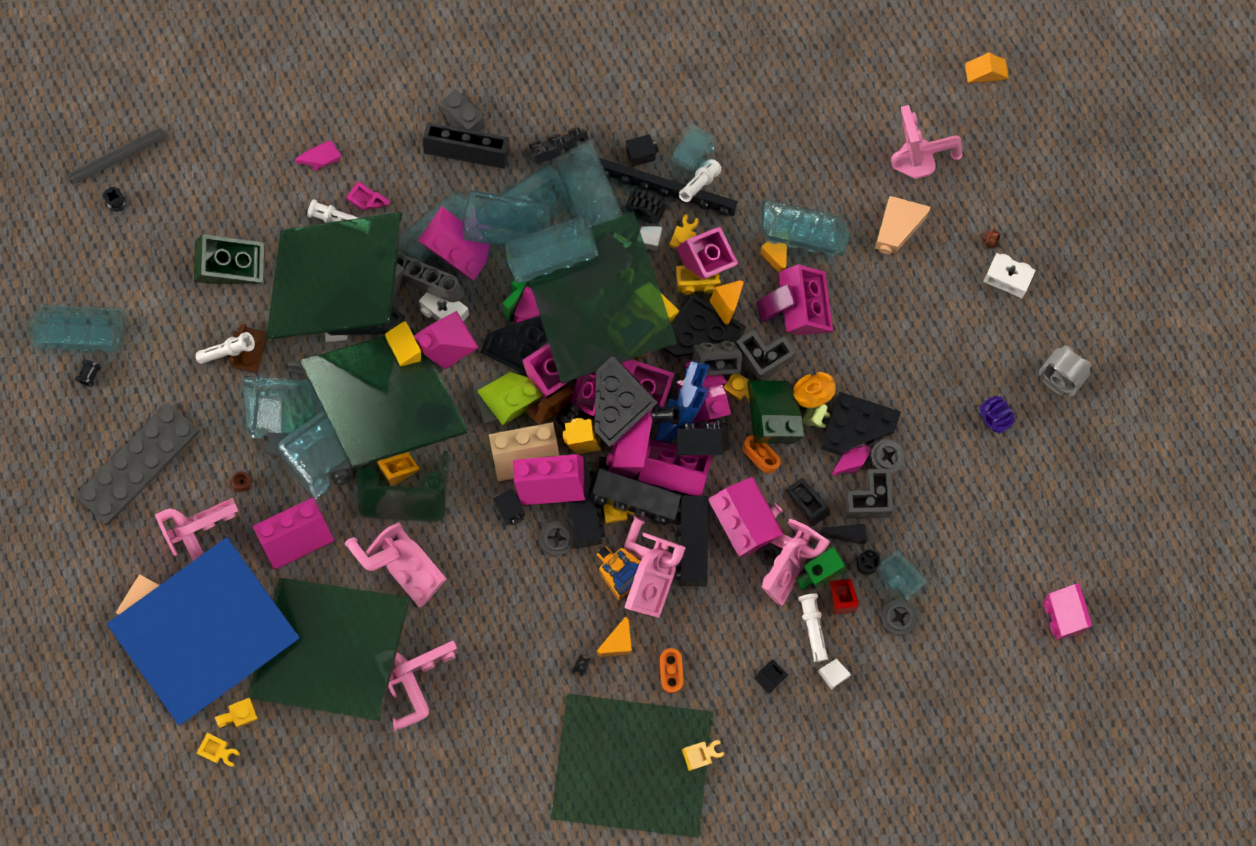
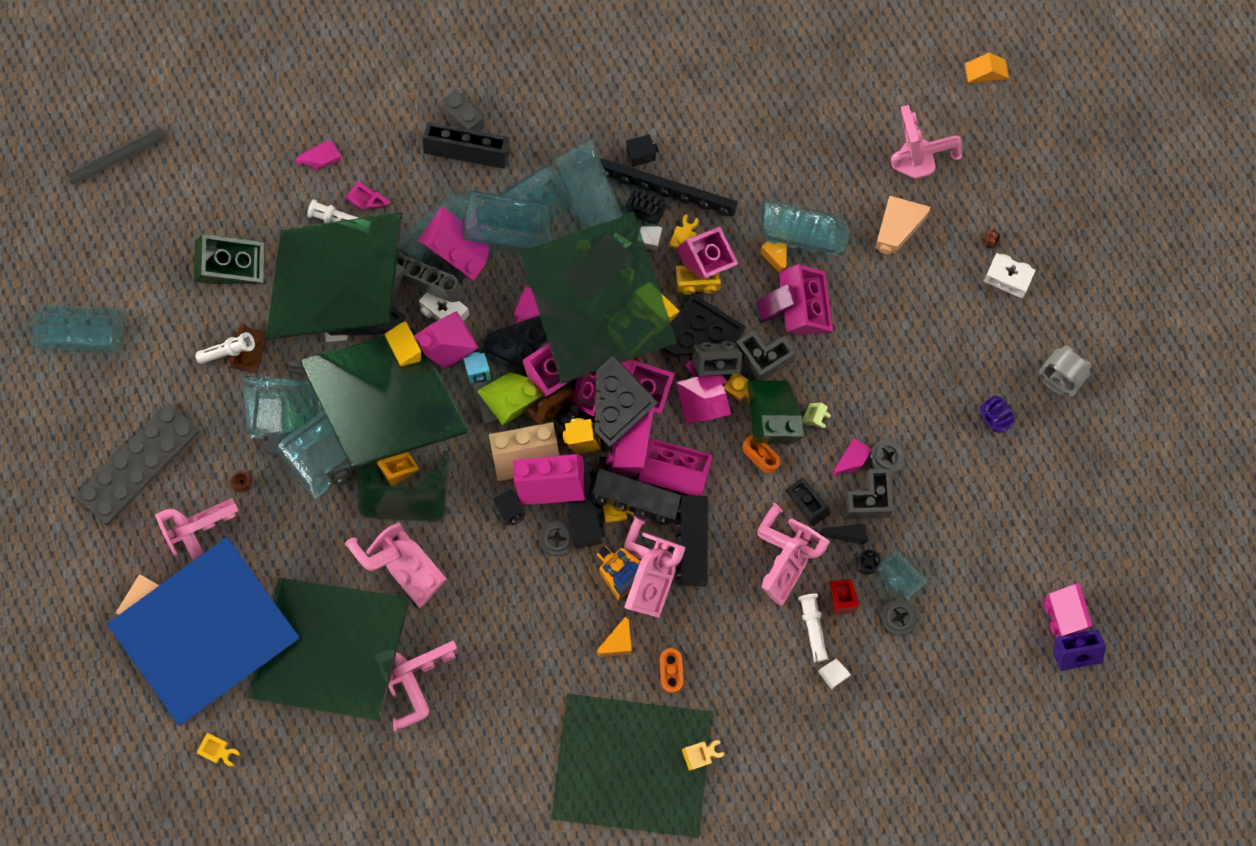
(88, 373): black bush -> none
(112, 194): black bush -> none
(240, 714): yellow plate -> none
(293, 533): dark pink slope -> none
(477, 368): none -> medium azure slope
(512, 301): green slope -> none
(550, 149): black plate -> none
(551, 249): clear light blue slope -> none
(581, 665): black bush -> none
(666, 414): black bush -> none
(689, 401): blue slope -> none
(692, 149): clear light blue brick -> none
(703, 177): white pin -> none
(703, 440): black brick -> none
(725, 299): light orange slope -> none
(745, 517): dark pink slope -> none
(768, 548): black bush -> none
(770, 676): black slope -> none
(814, 390): light orange tile -> none
(828, 562): green torso -> none
(857, 424): black plate -> none
(1079, 650): none -> dark purple brick

